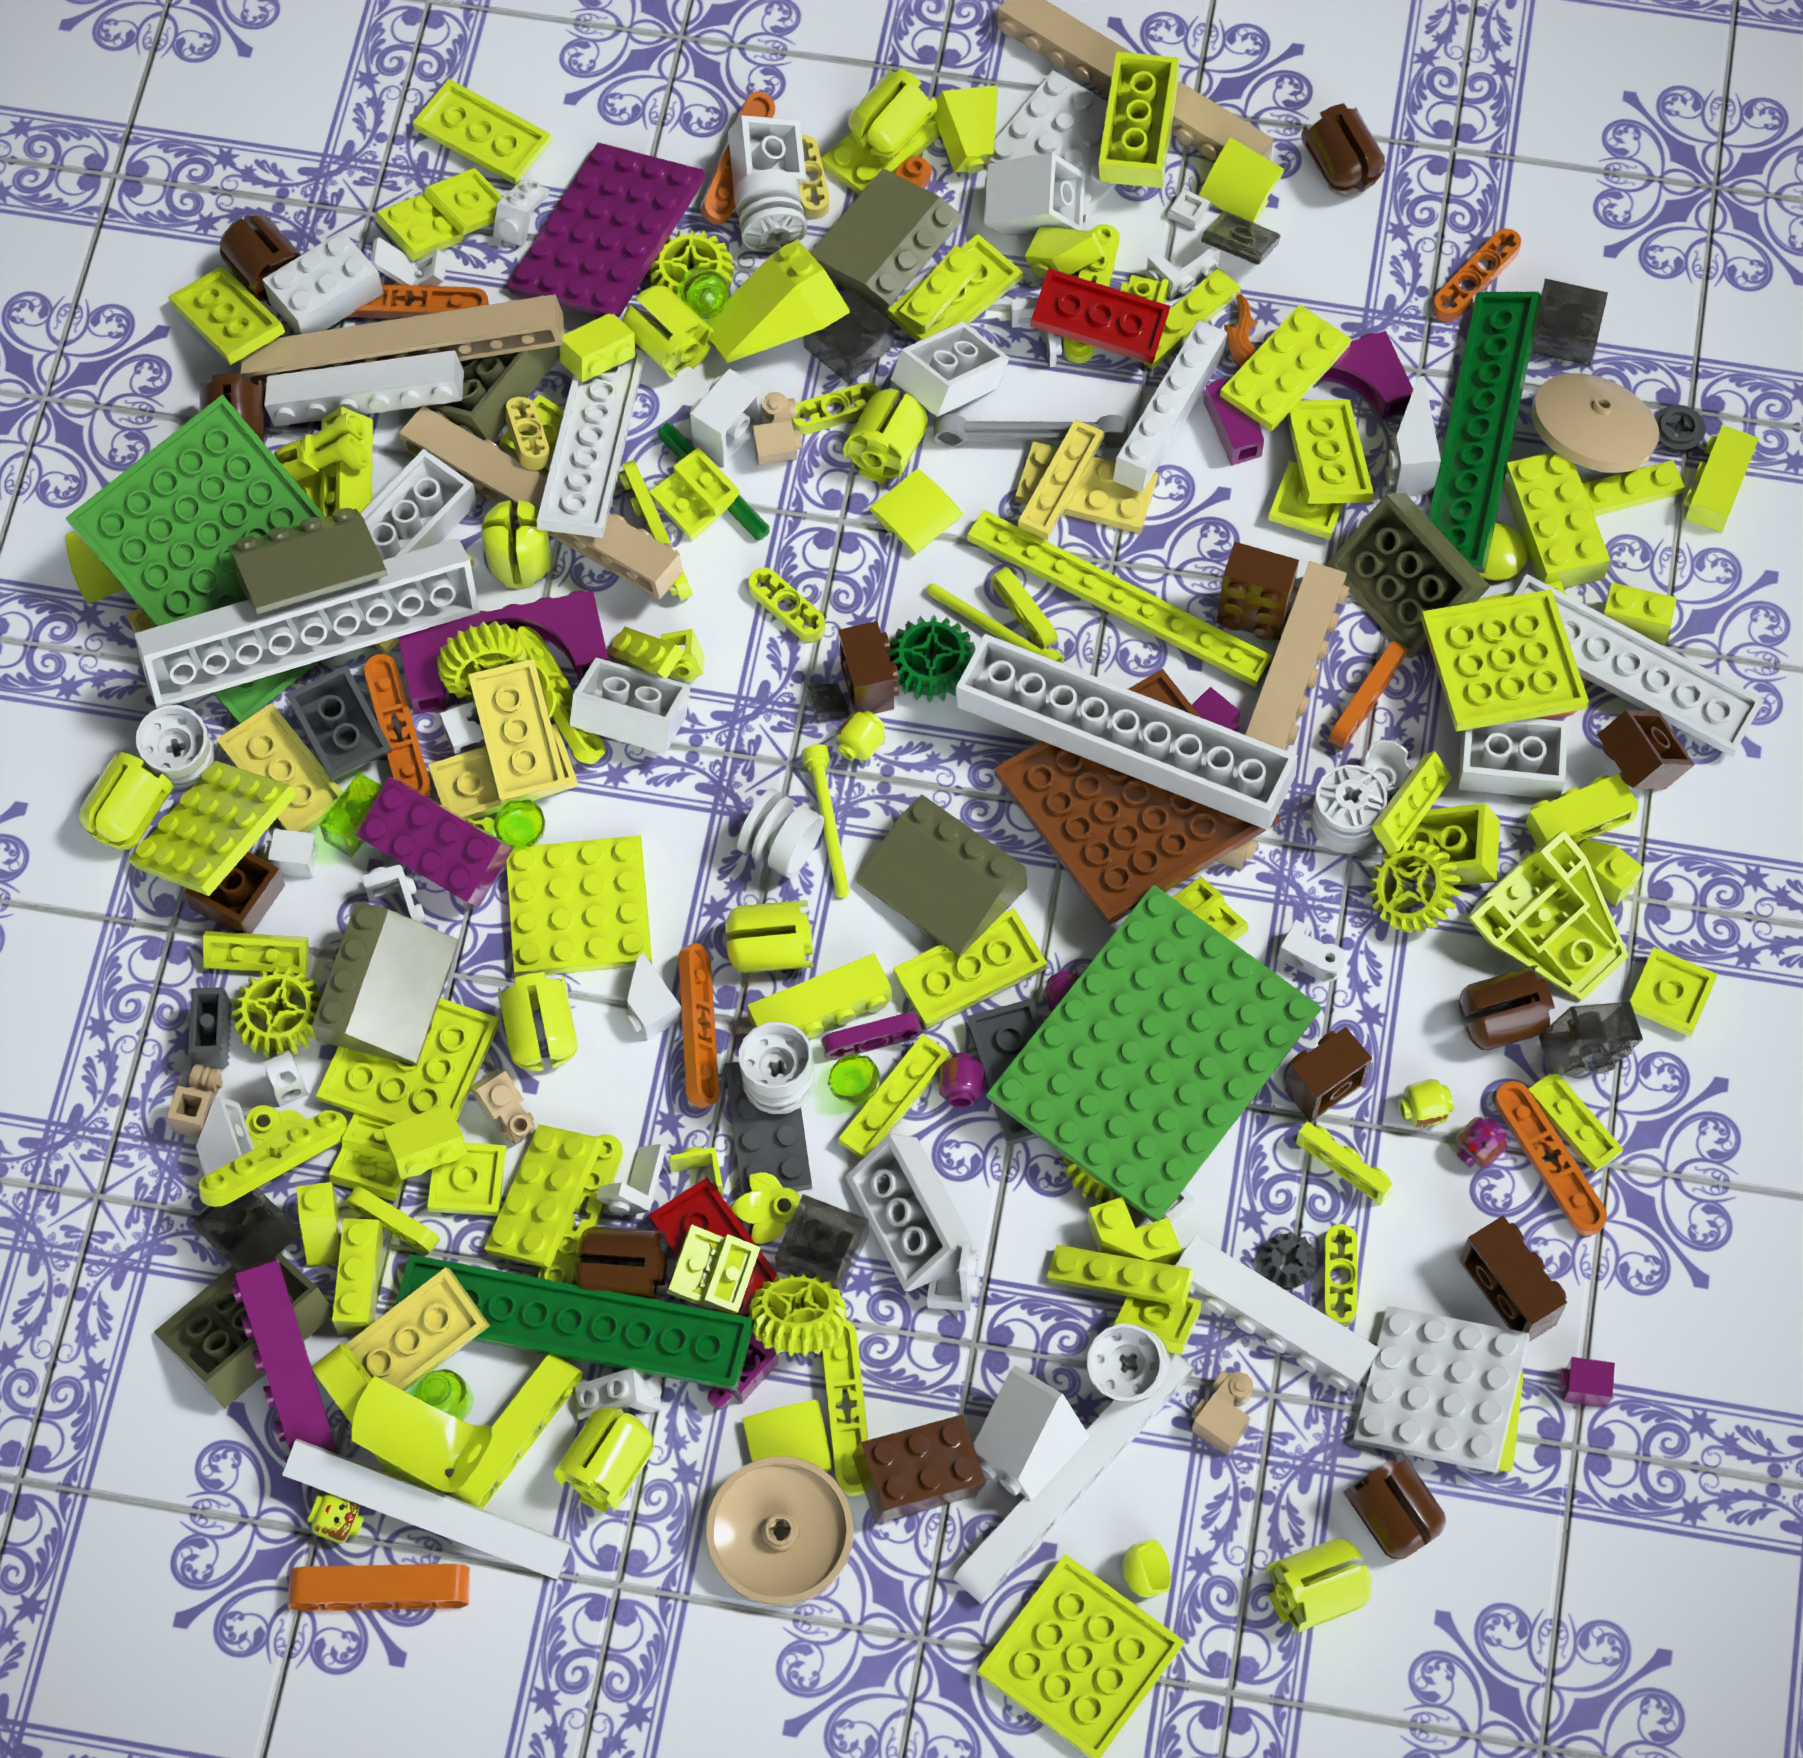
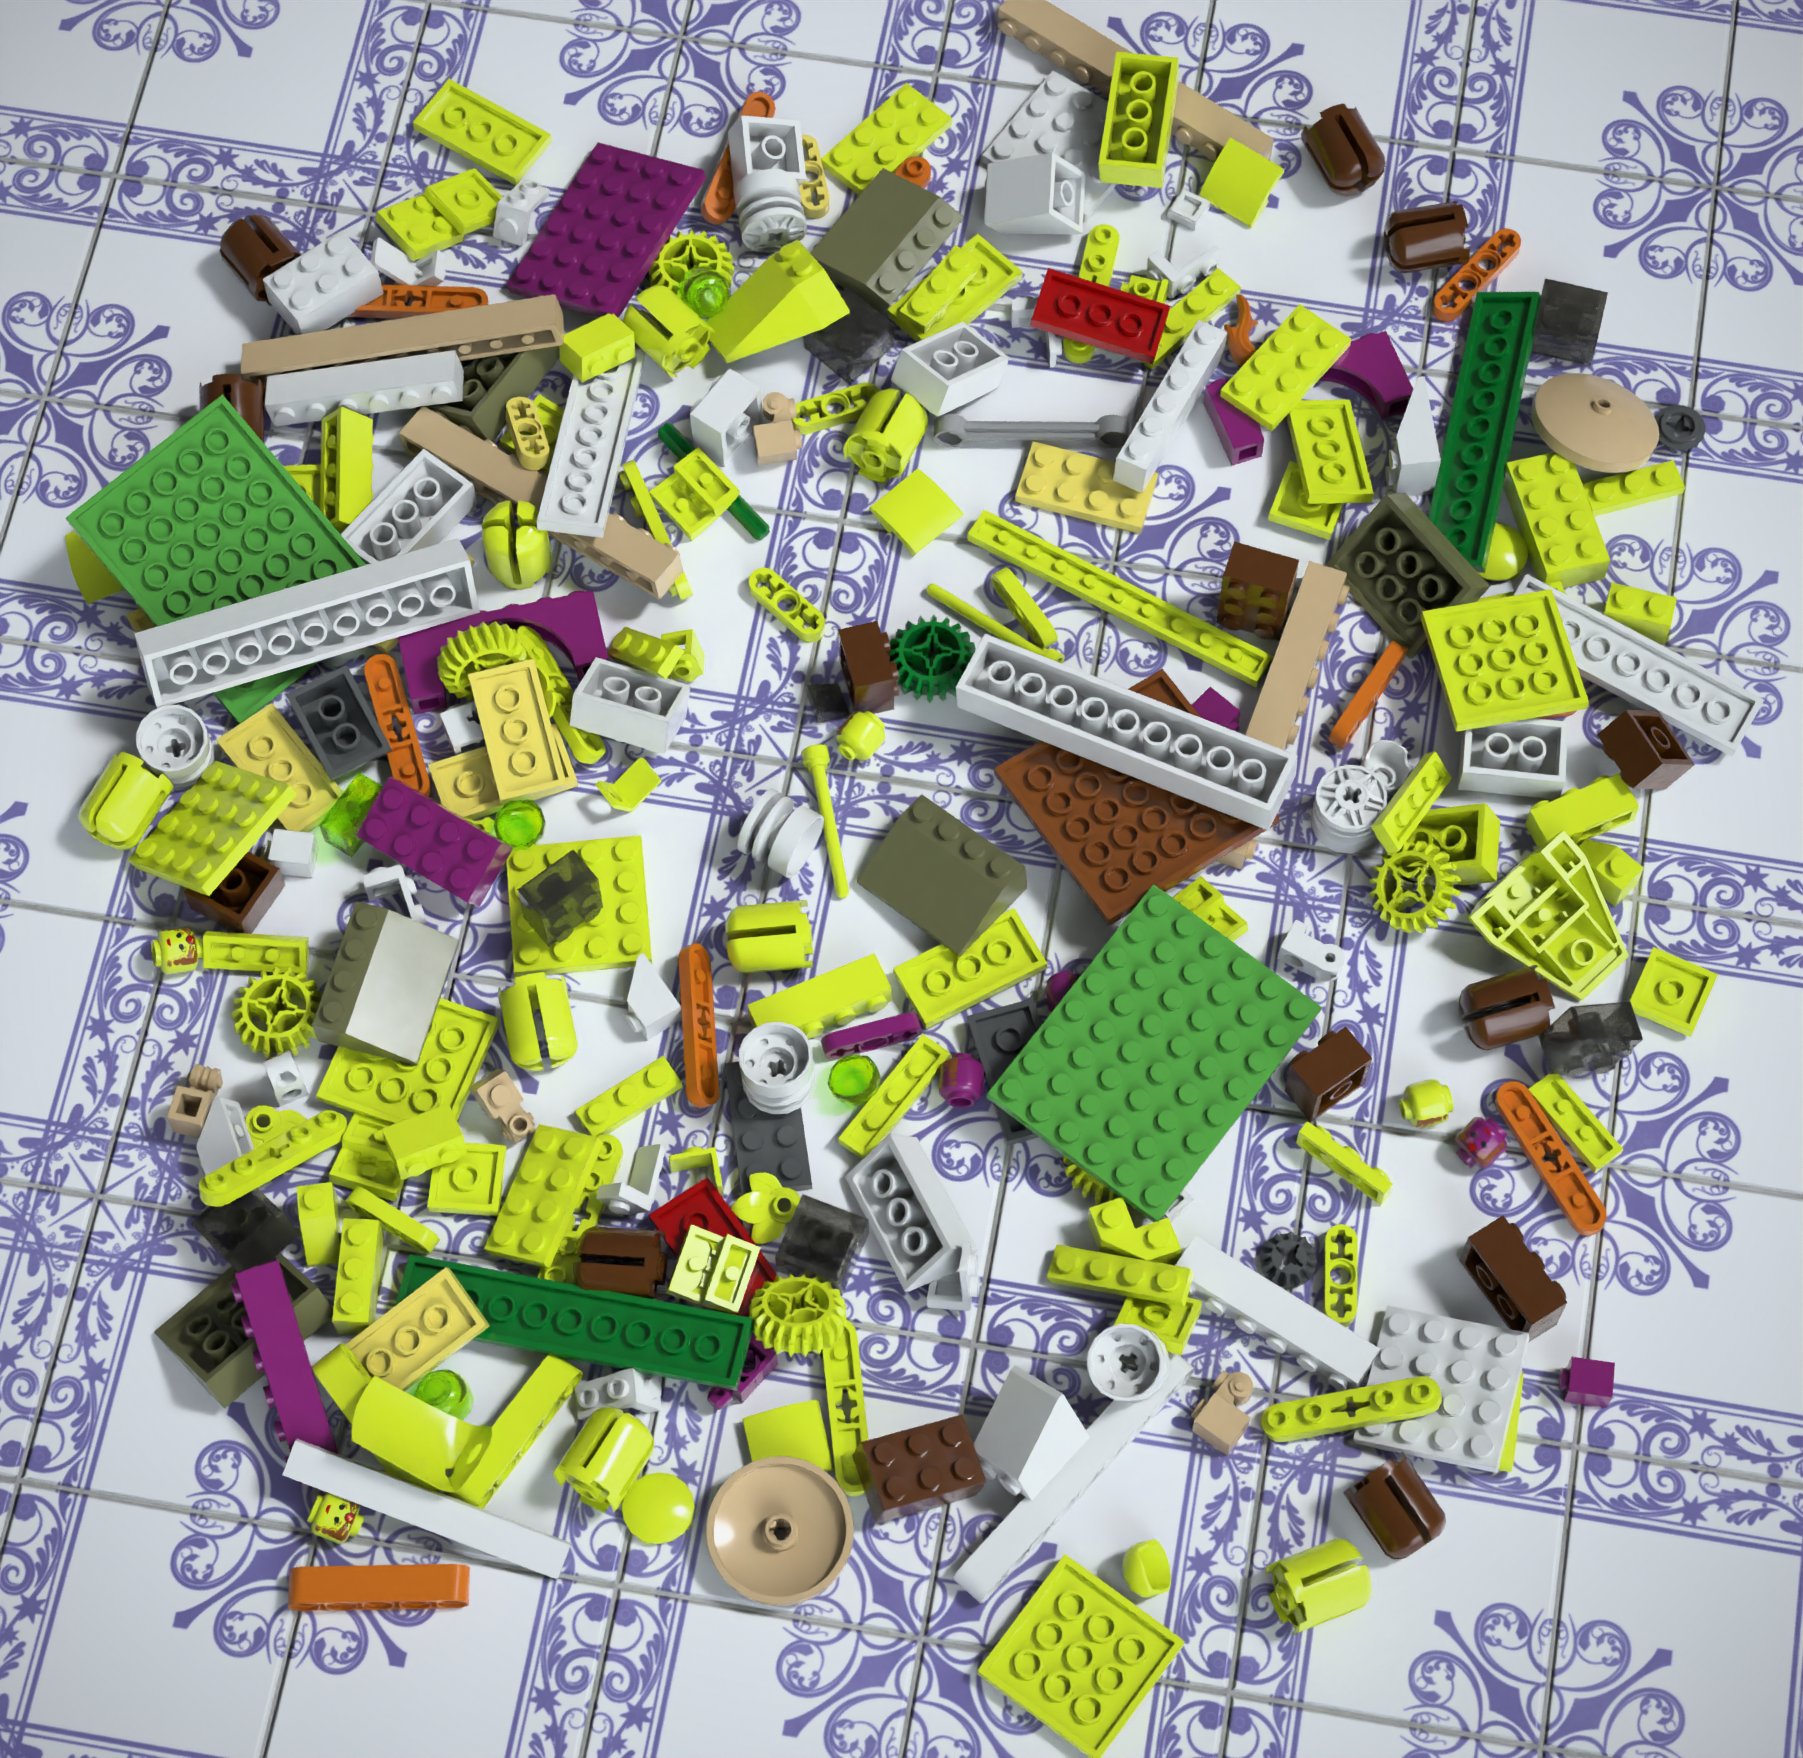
(176, 950): none -> neon yellow head
(210, 1027): dark grey brick -> none
(226, 315): neon yellow plate -> none
(304, 458): neon yellow piece -> none
(306, 560): olive slope -> none
(561, 898): none -> clear smoke brick
(629, 1098): none -> neon yellow plate
(631, 786): none -> neon yellow bracket
(658, 1508): none -> neon yellow dish
(891, 114): neon yellow cylinder -> none
(968, 126): neon yellow slope -> none
(1061, 479): light yellow plate -> none
(1062, 250): neon yellow slope -> none
(1241, 238): clear smoke tile -> none
(1387, 1402): none -> neon yellow piece
(1426, 237): none -> reddish brown cylinder
(1720, 477): neon yellow brick -> none

